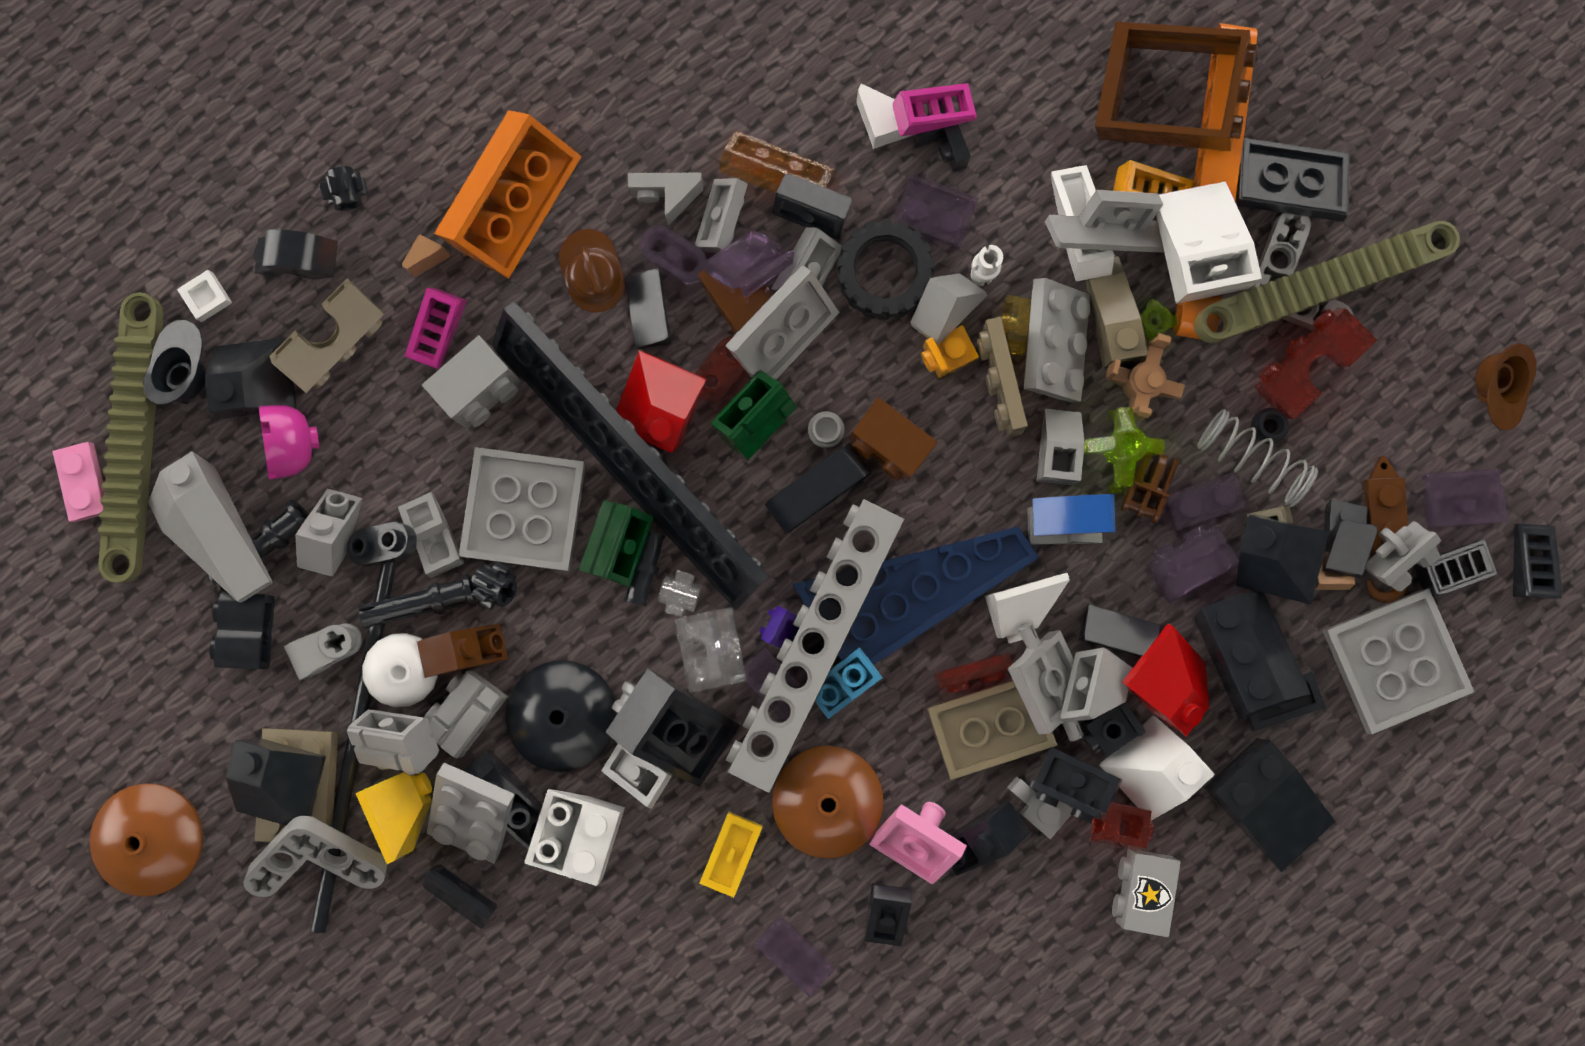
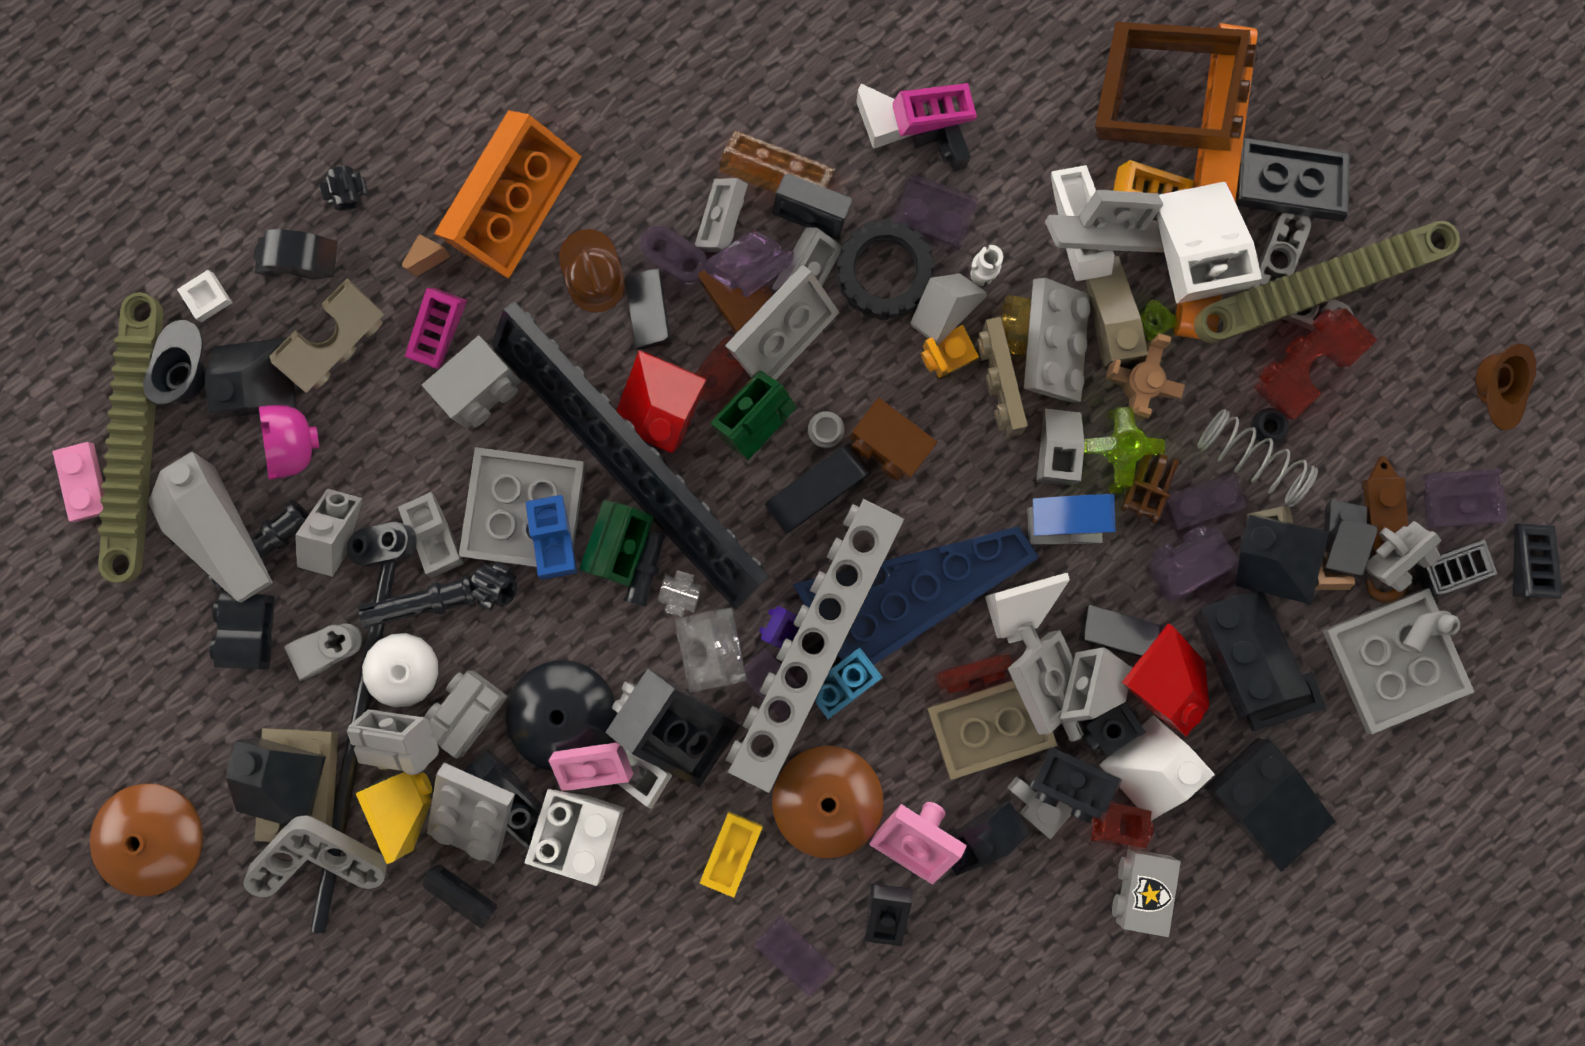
(462, 650): reddish brown slope -> none
(551, 537): none -> blue slope
(591, 766): none -> bright pink plate
(677, 189): light grey slope -> none
(1431, 625): none -> light grey arm

